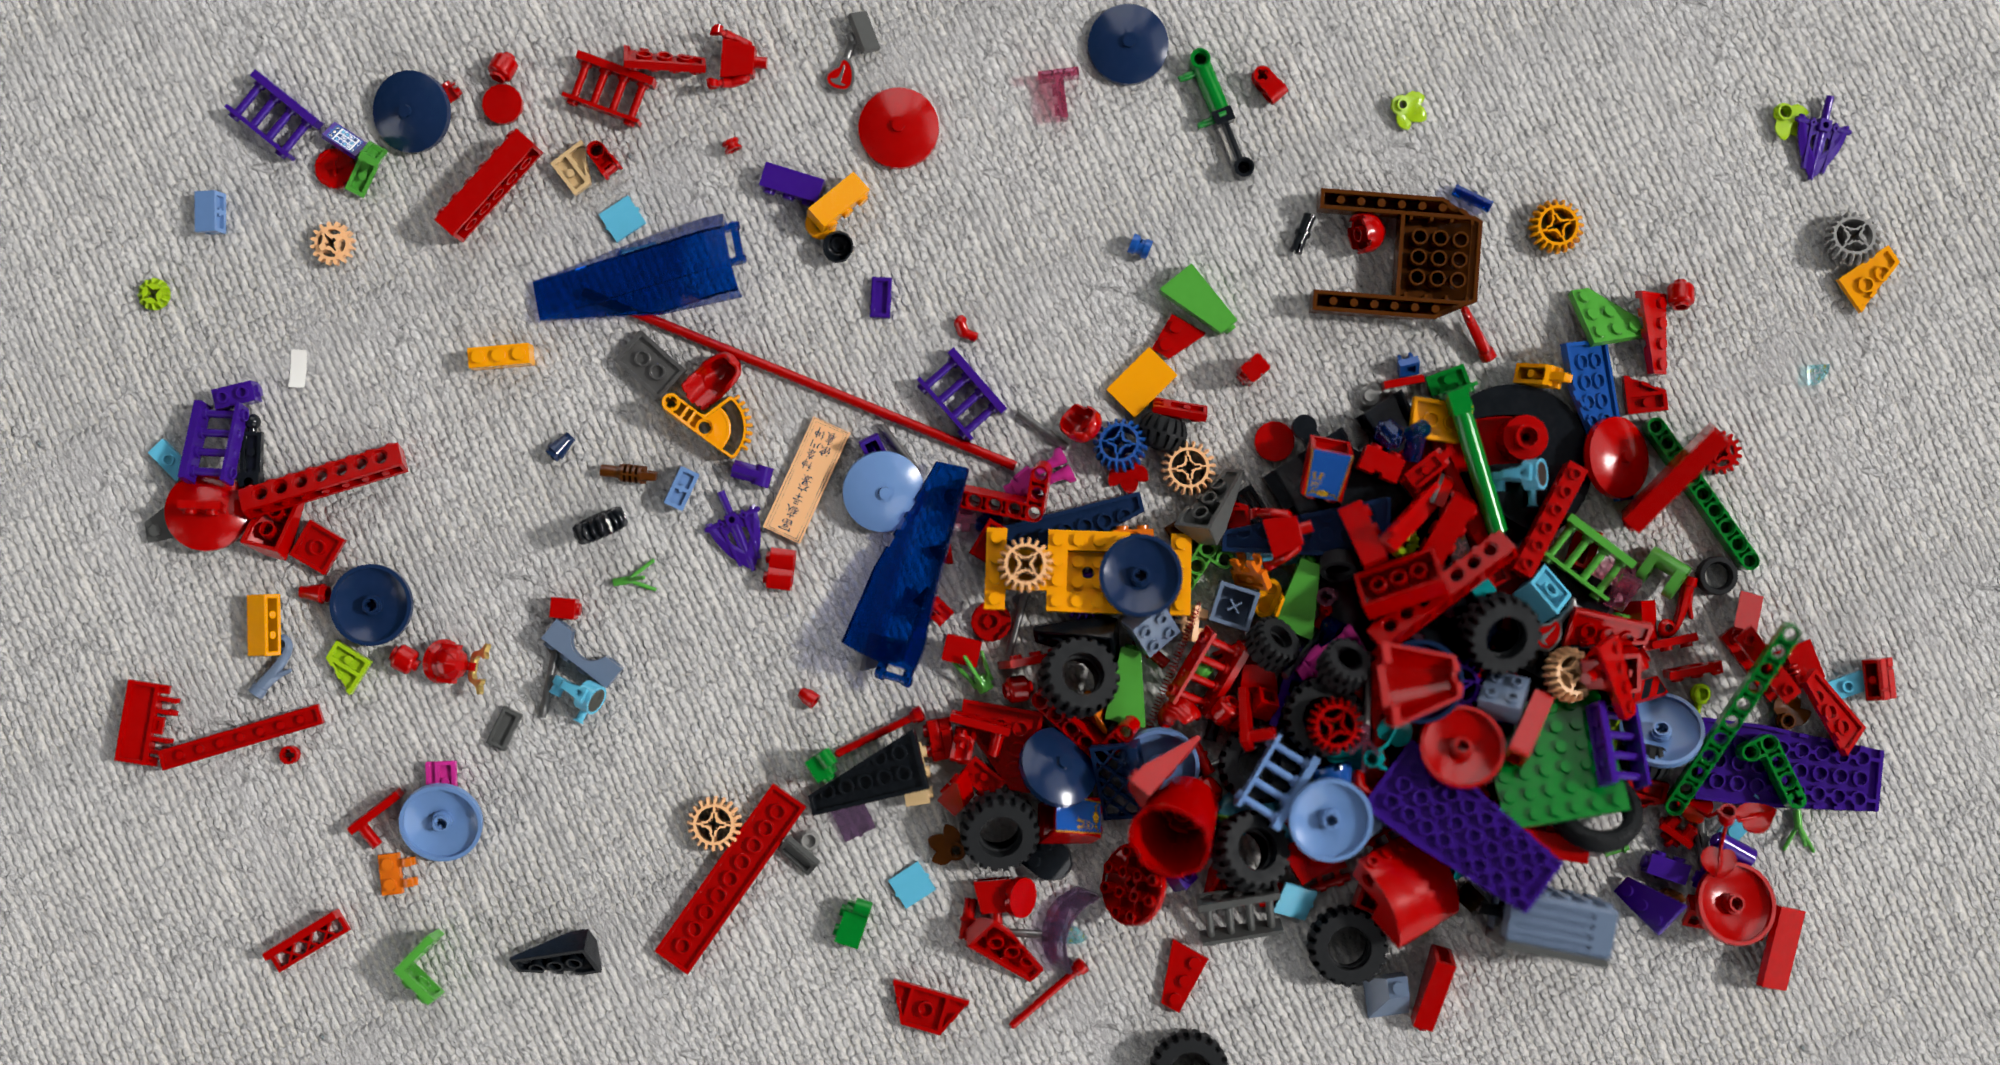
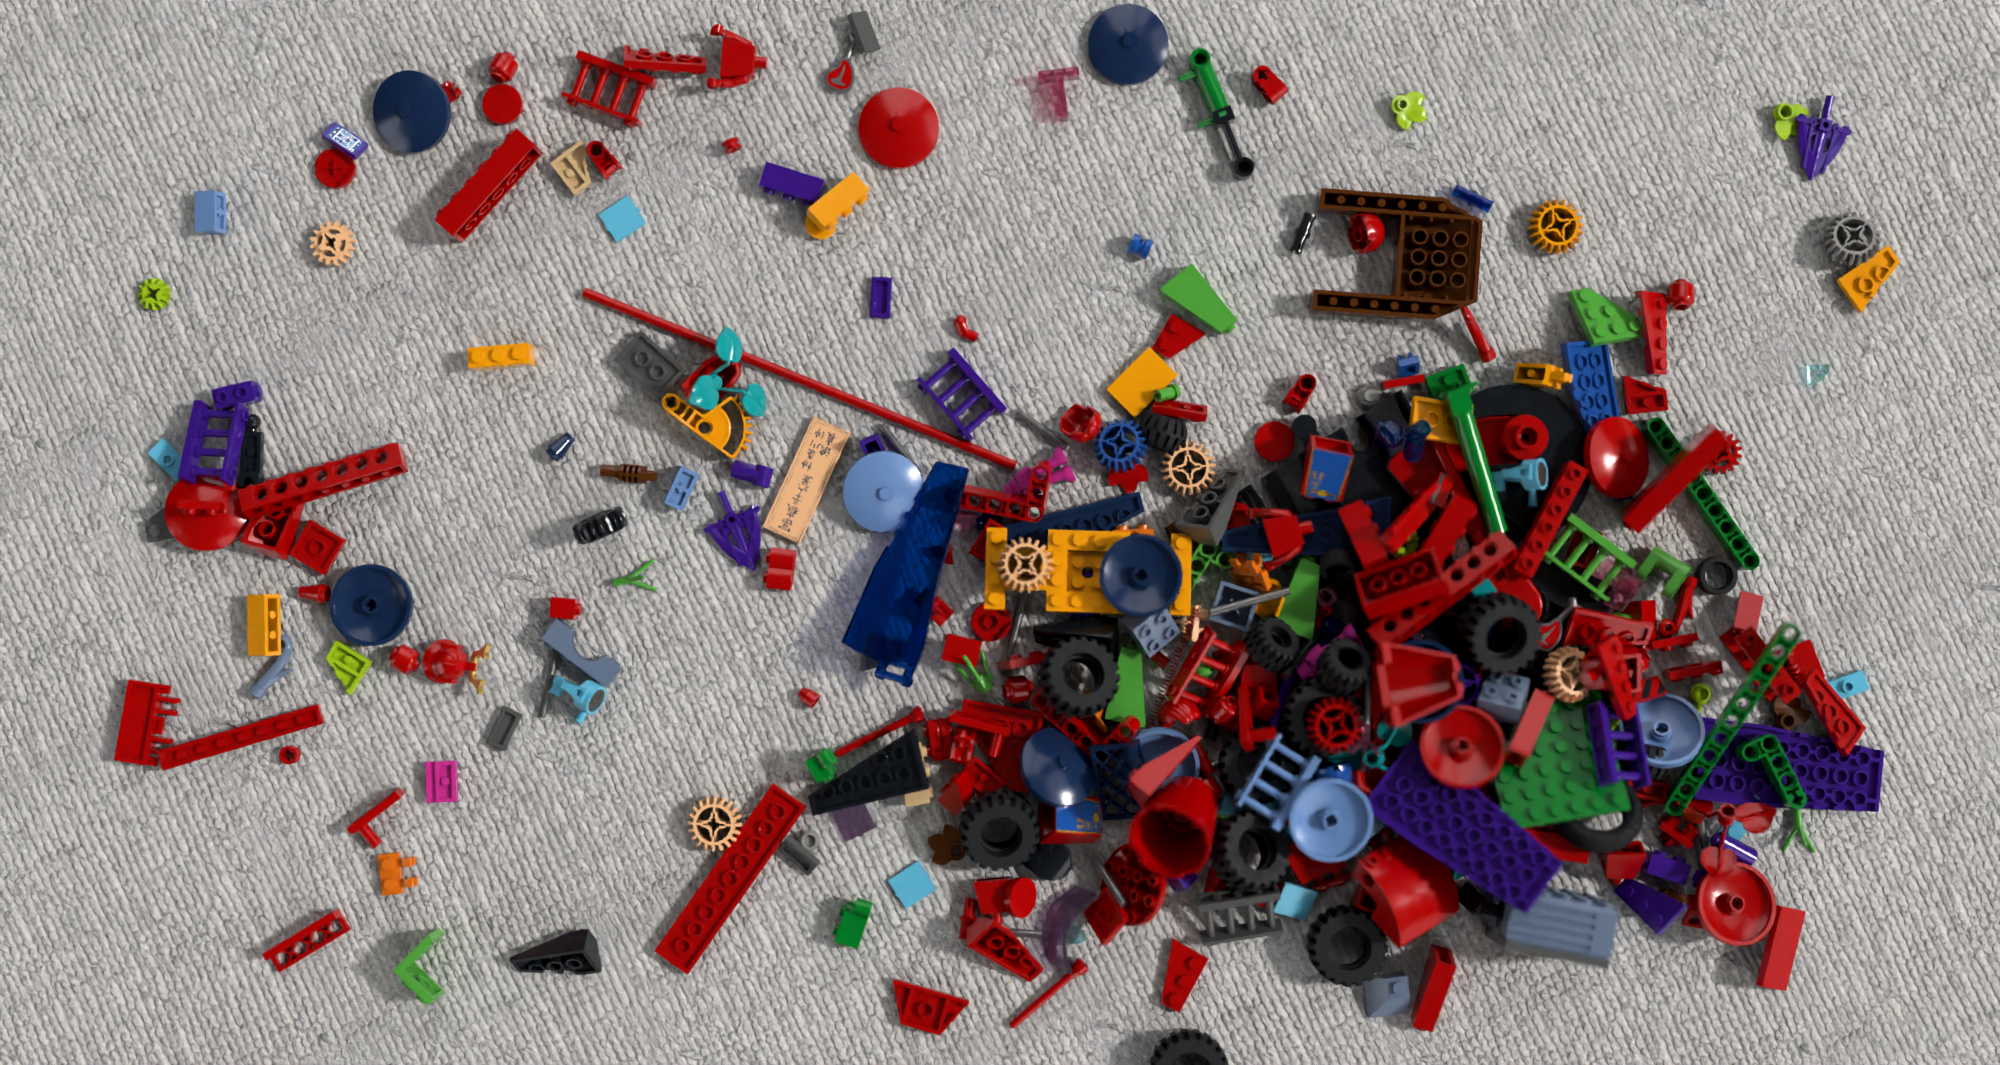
(276, 96): dark purple fence -> none
(298, 368): white sticker -> none
(365, 168): bright green bracket -> none
(441, 822): medium blue dish -> none
(648, 277): clear blue windscreen -> none
(706, 388): none -> teal plant
(837, 246): black hair -> none
(1106, 916): none -> red tile
(1109, 881): none -> flat silver bar
(1170, 392): none -> bright green pin
(1249, 601): none -> flat silver bar
(1252, 370): red brick -> none
(1299, 393): none -> red piece
(1385, 464): red brick -> none
(1428, 467): red hinge -> none
(1543, 593): medium azure slope -> none
(1623, 862): none -> red torso
(1879, 679): red brick -> none

